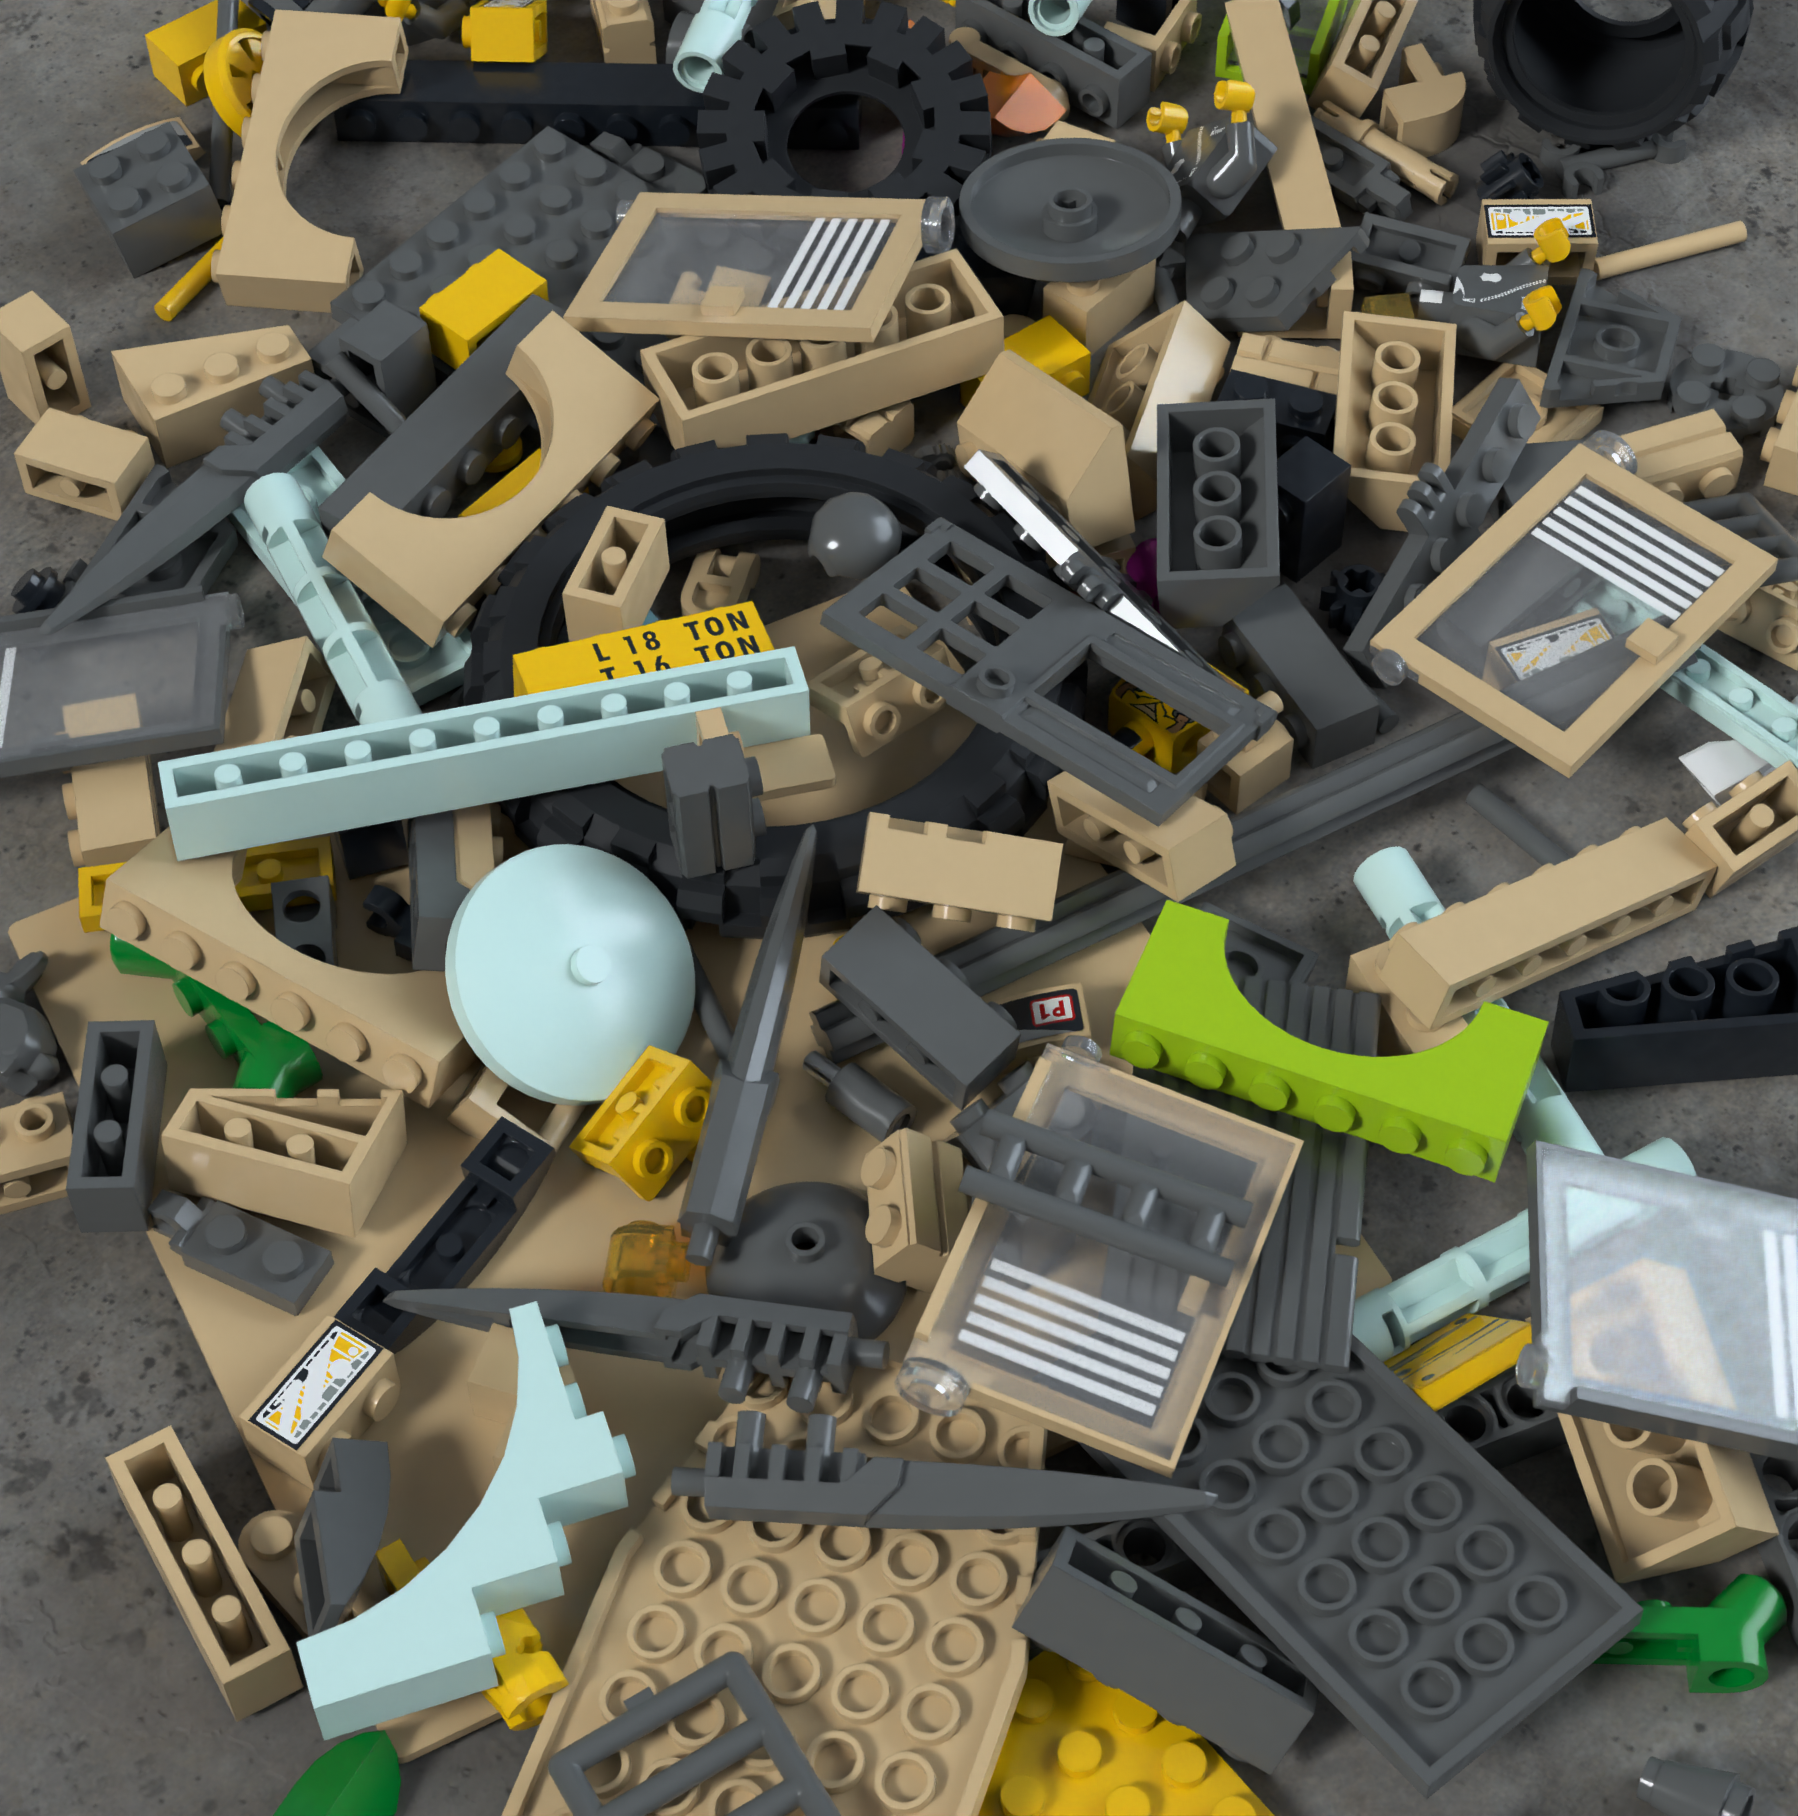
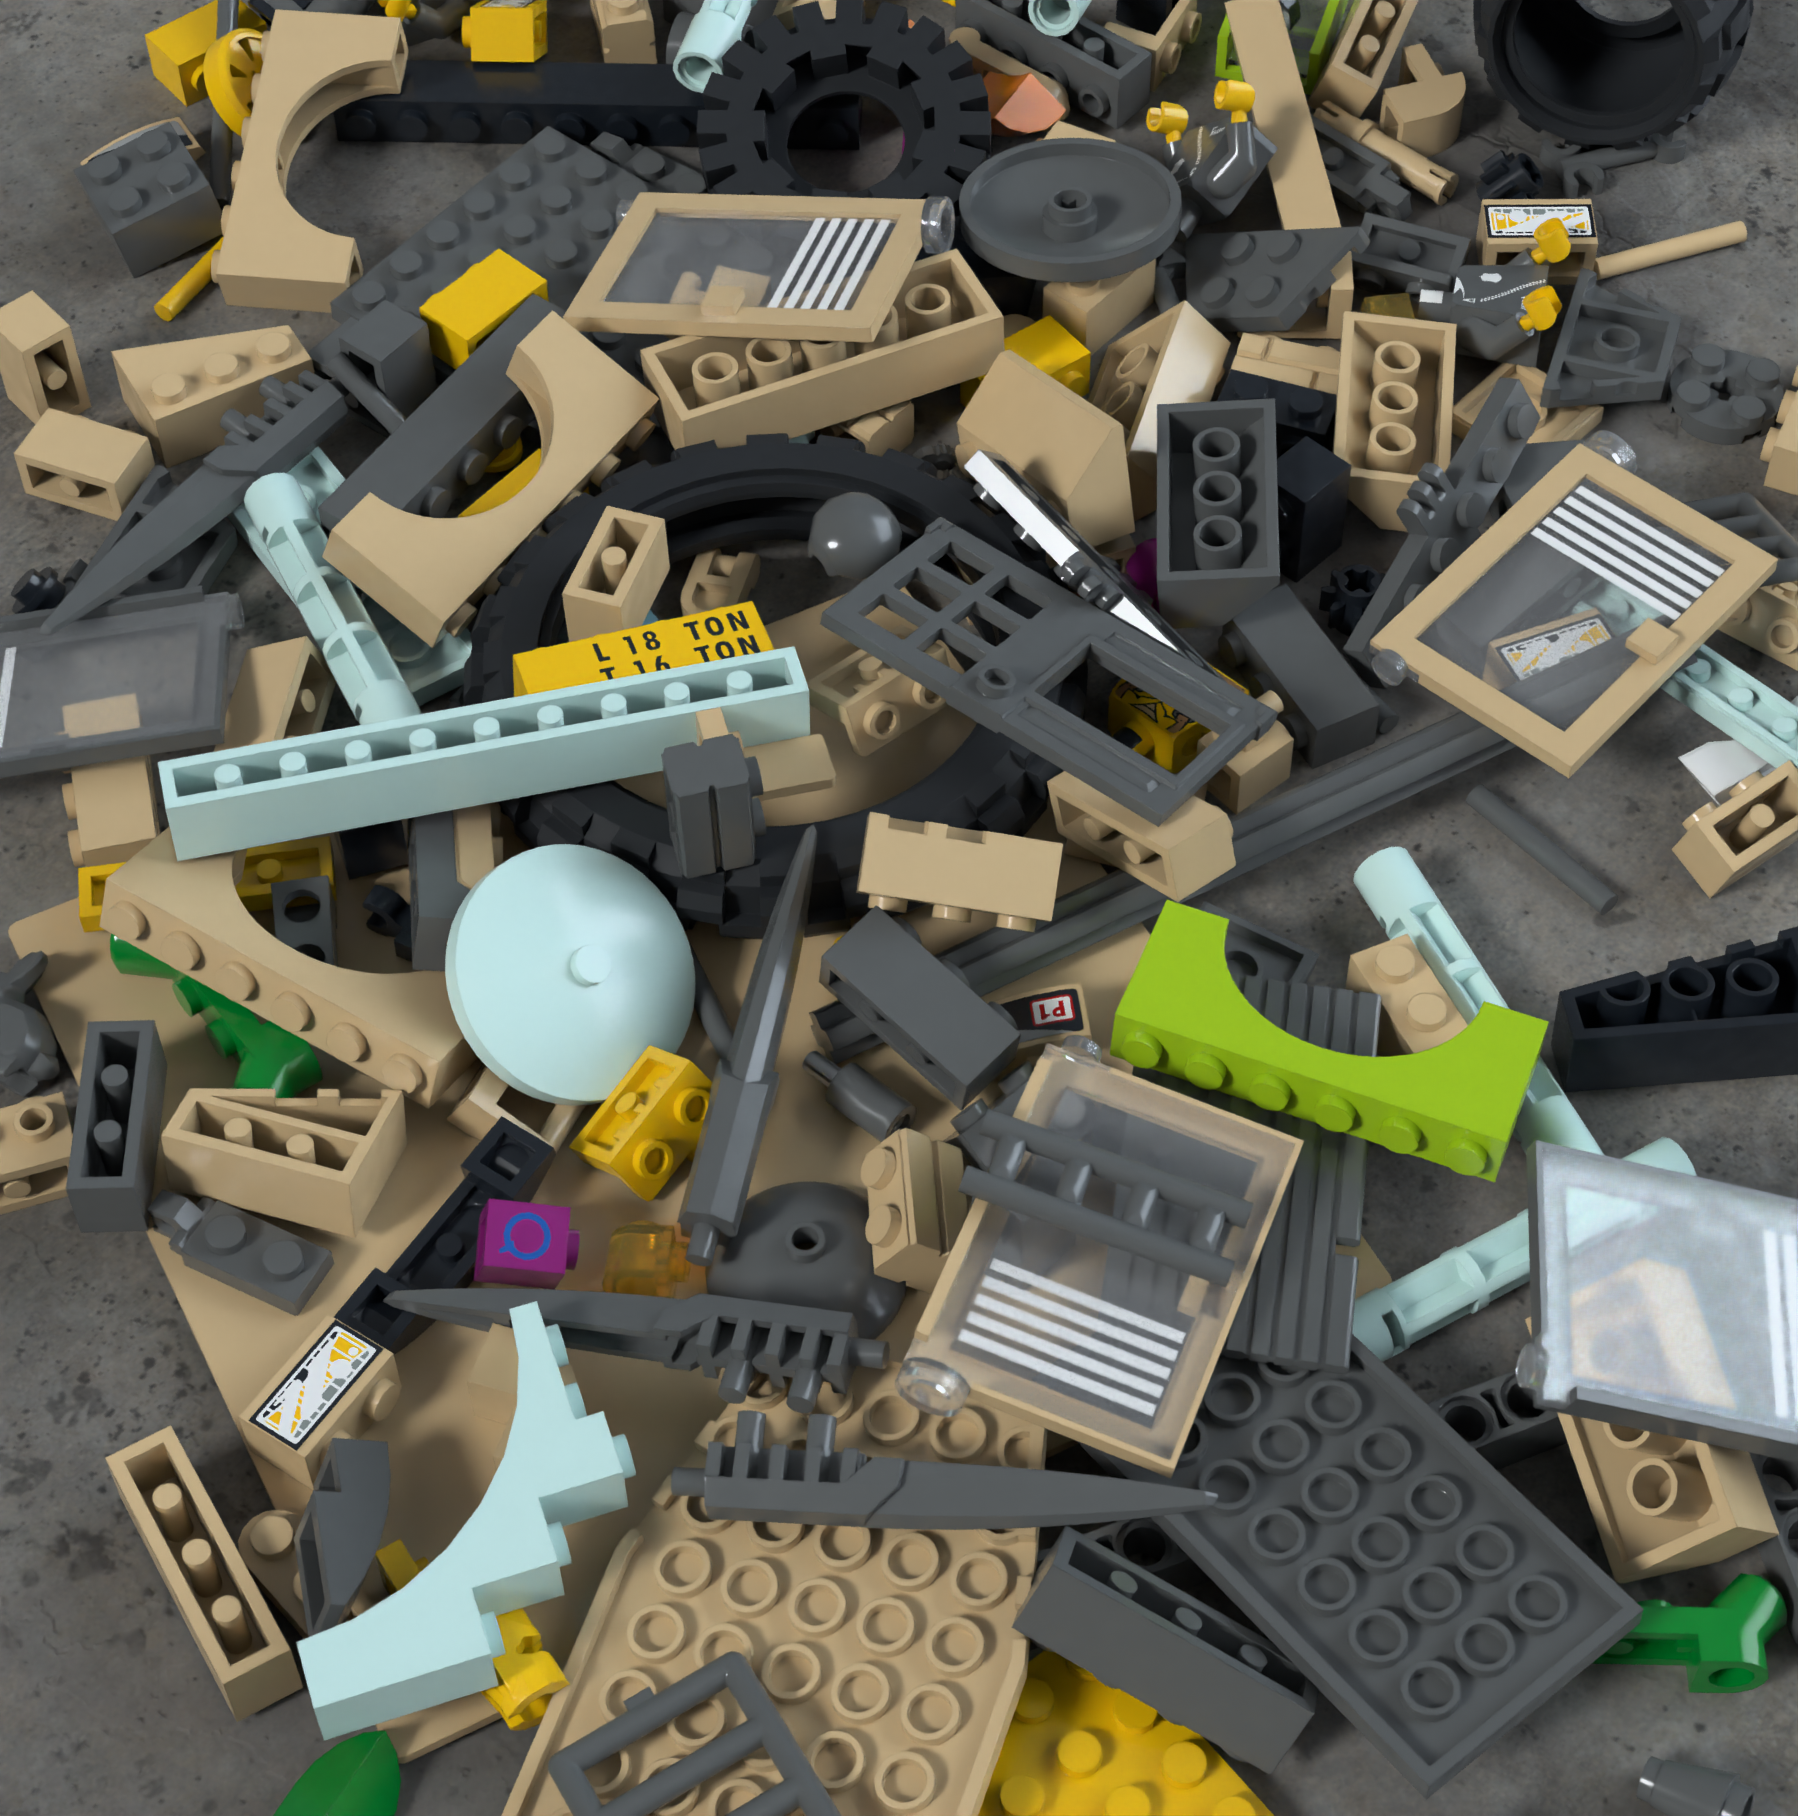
(525, 1244): none -> magenta brick
(1460, 1357): yellow tile -> none
(1545, 922): tan brick -> none
(1688, 456): tan brick -> none

